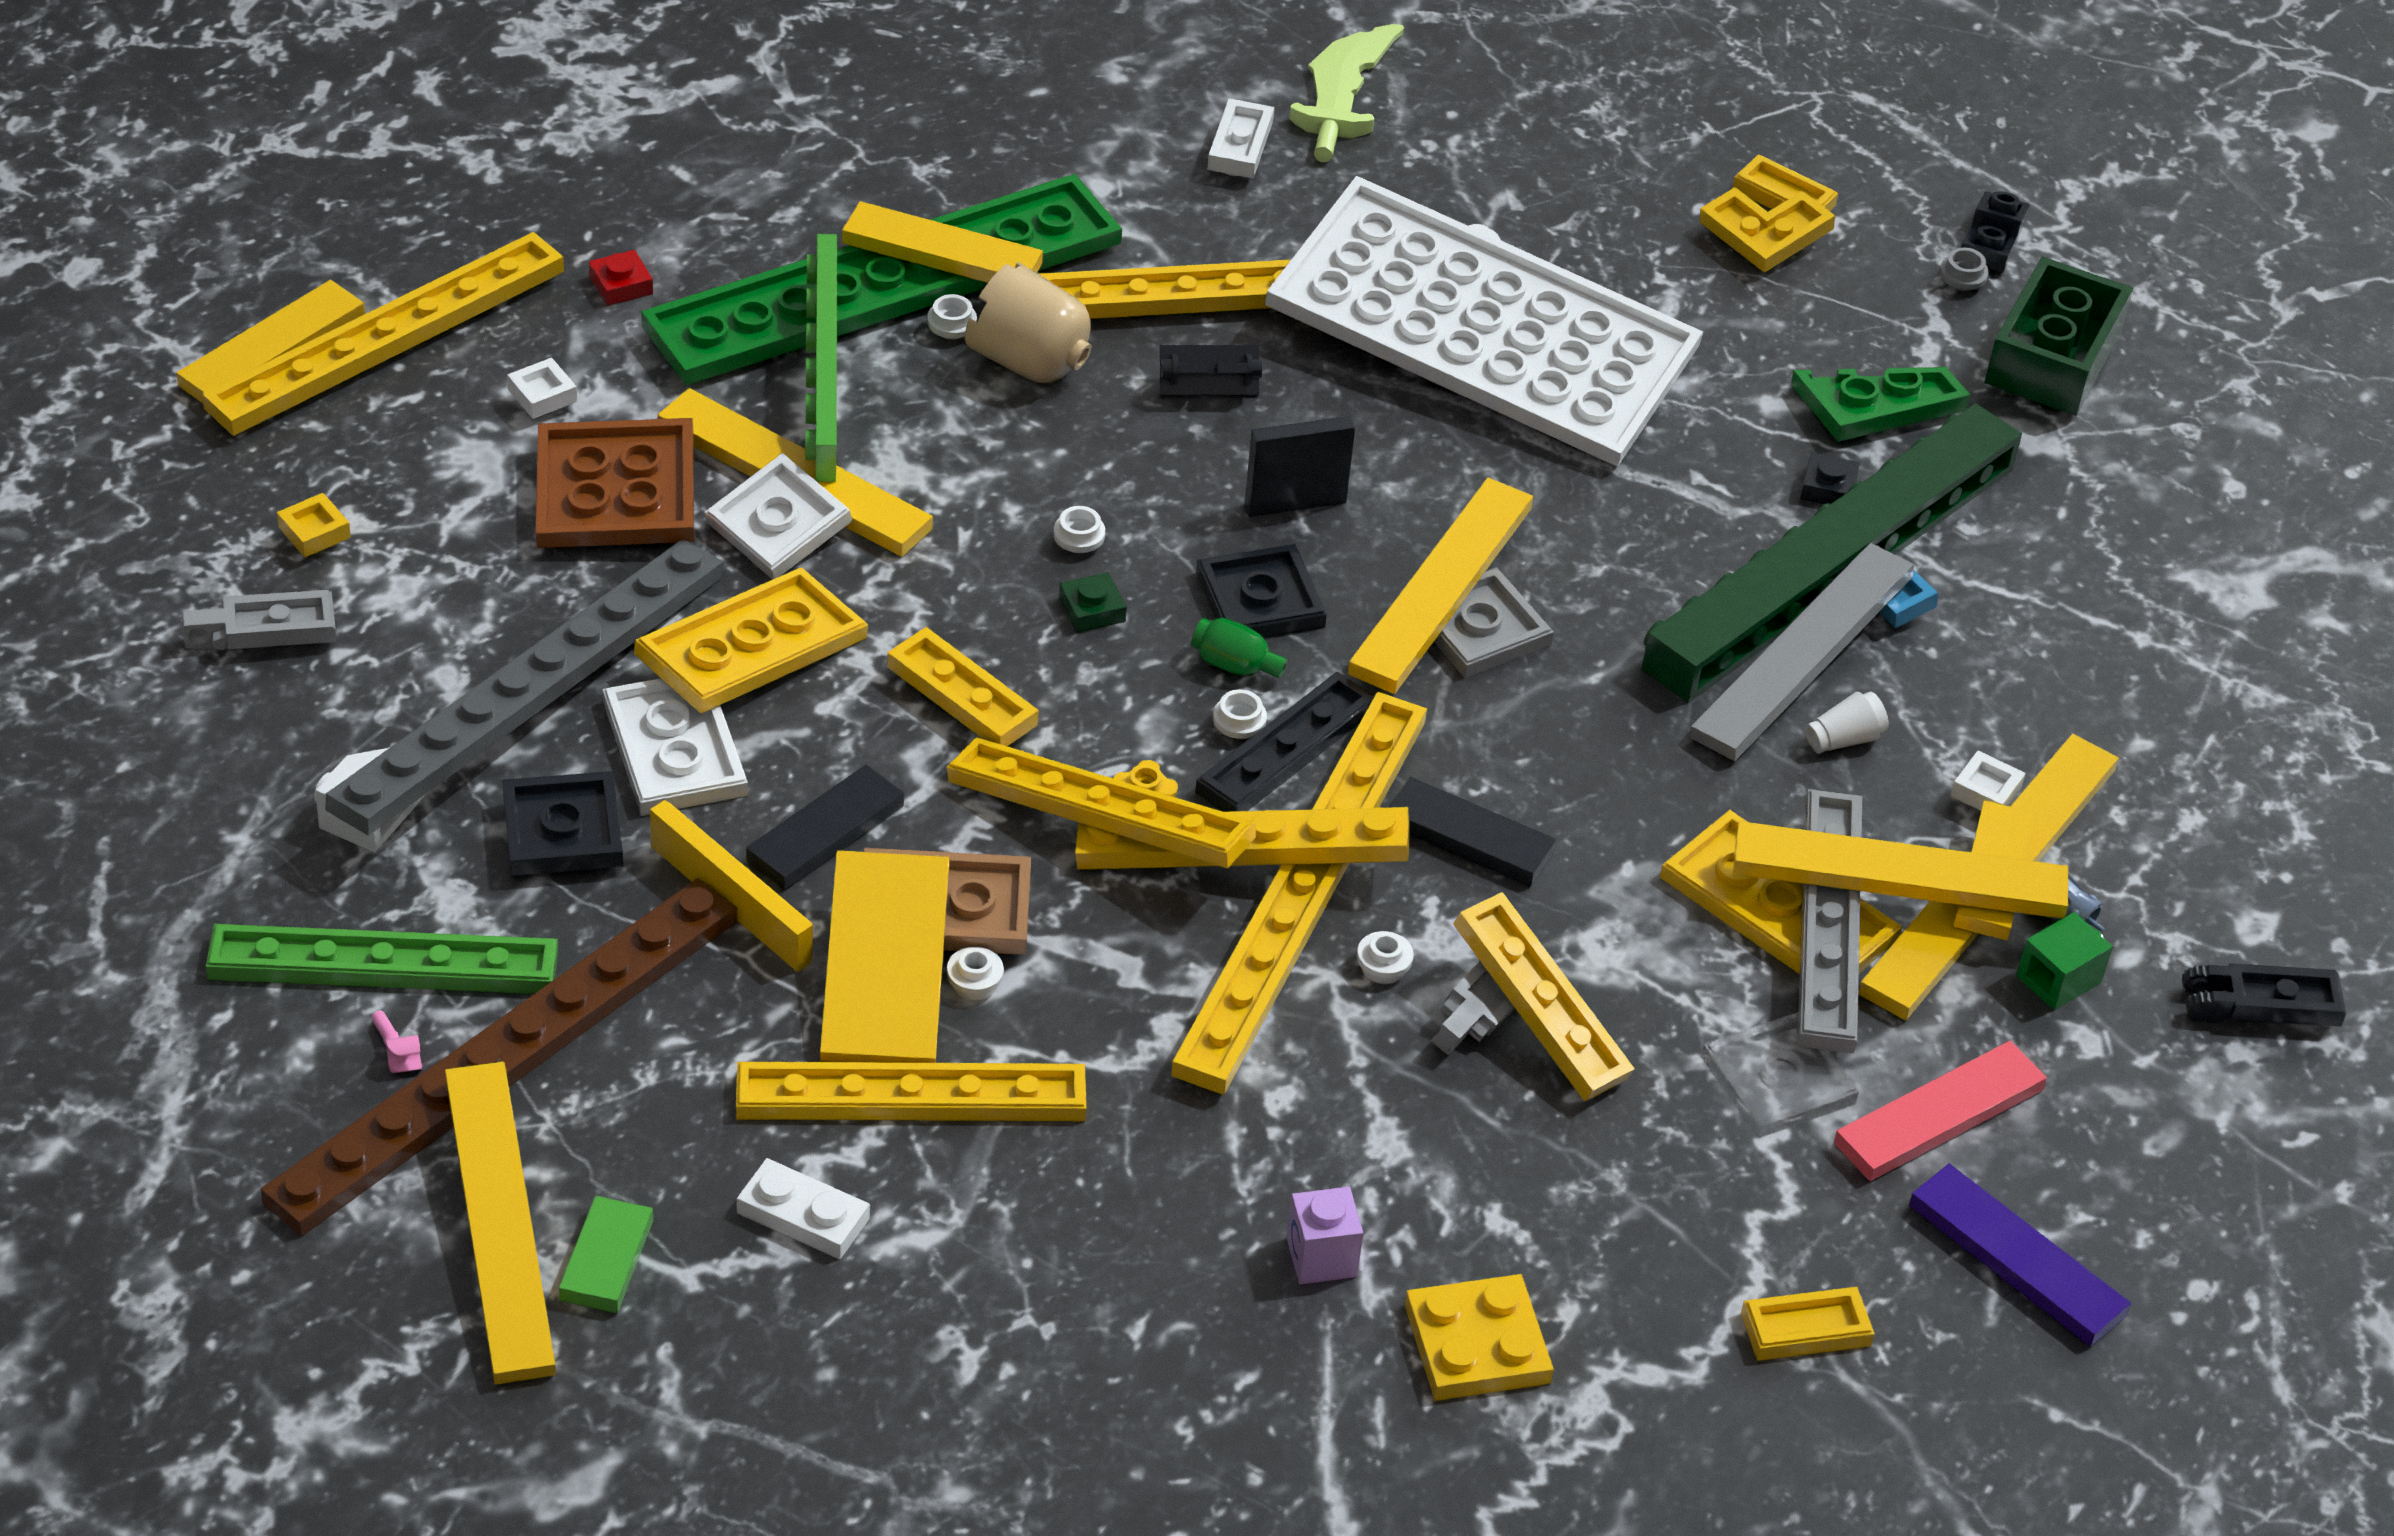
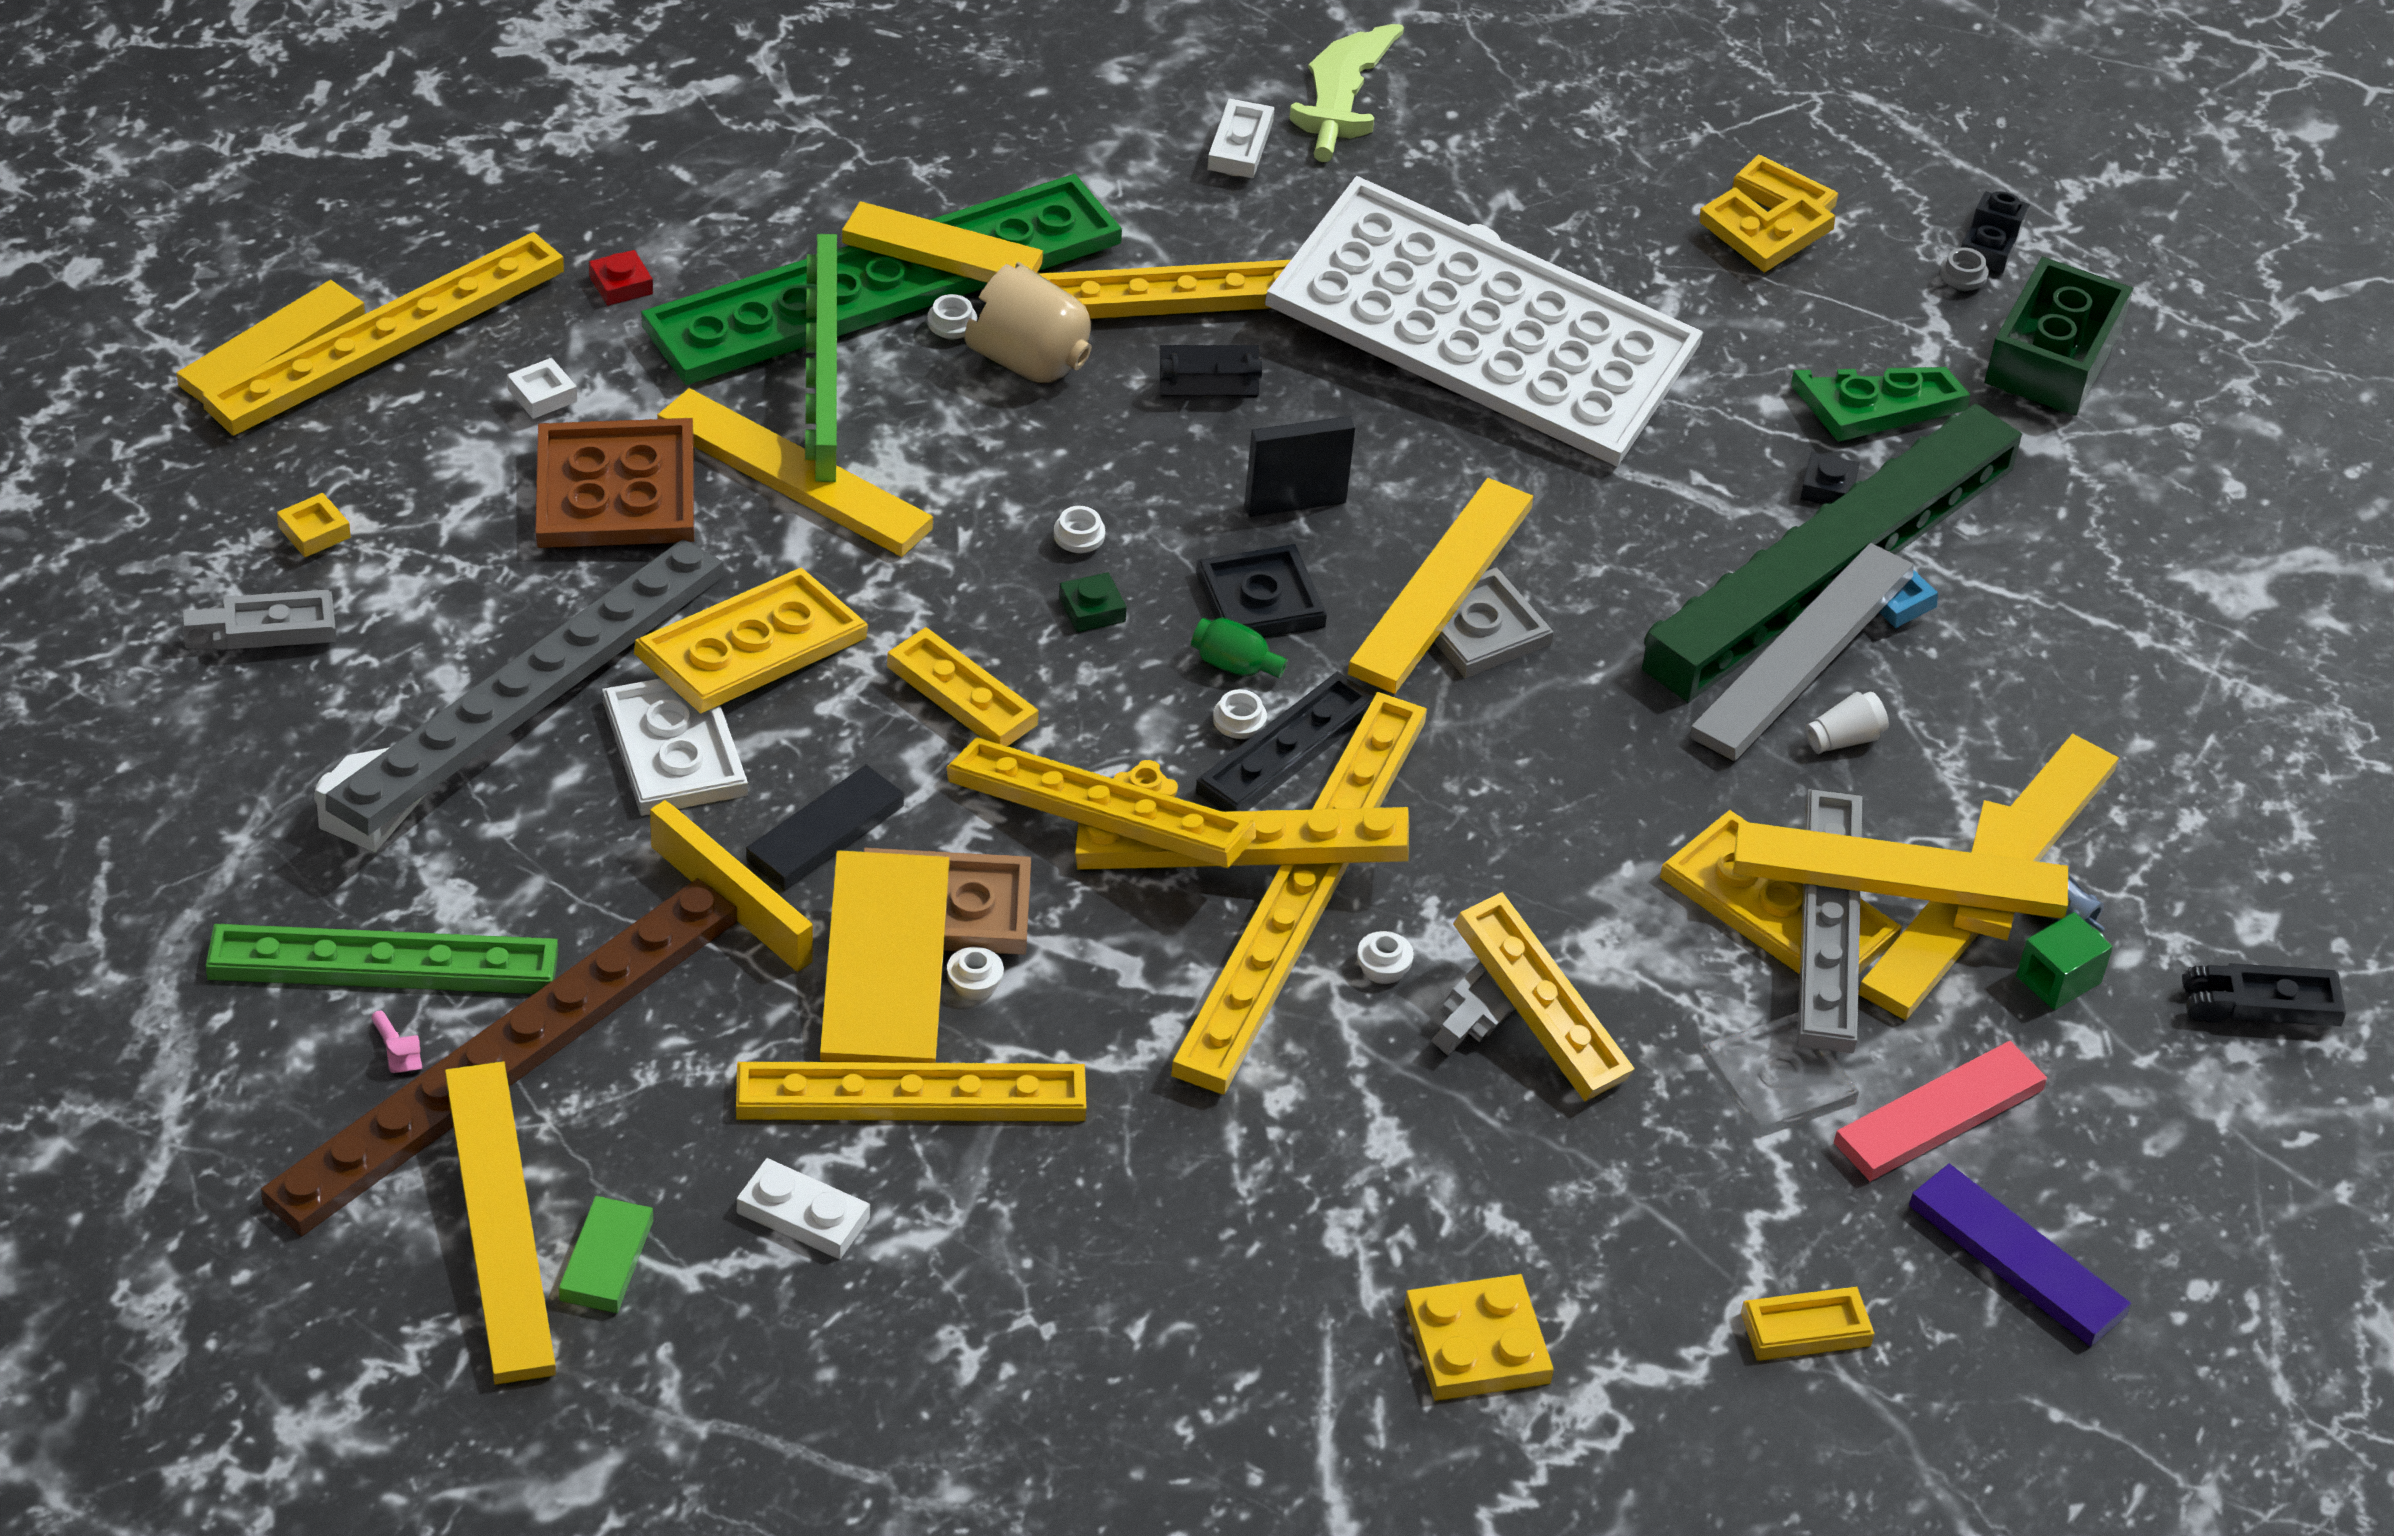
(562, 823): black plate -> none
(778, 516): white tile -> none
(1324, 1235): lavender brick -> none
(1475, 832): black tile -> none
(1987, 780): white plate -> none

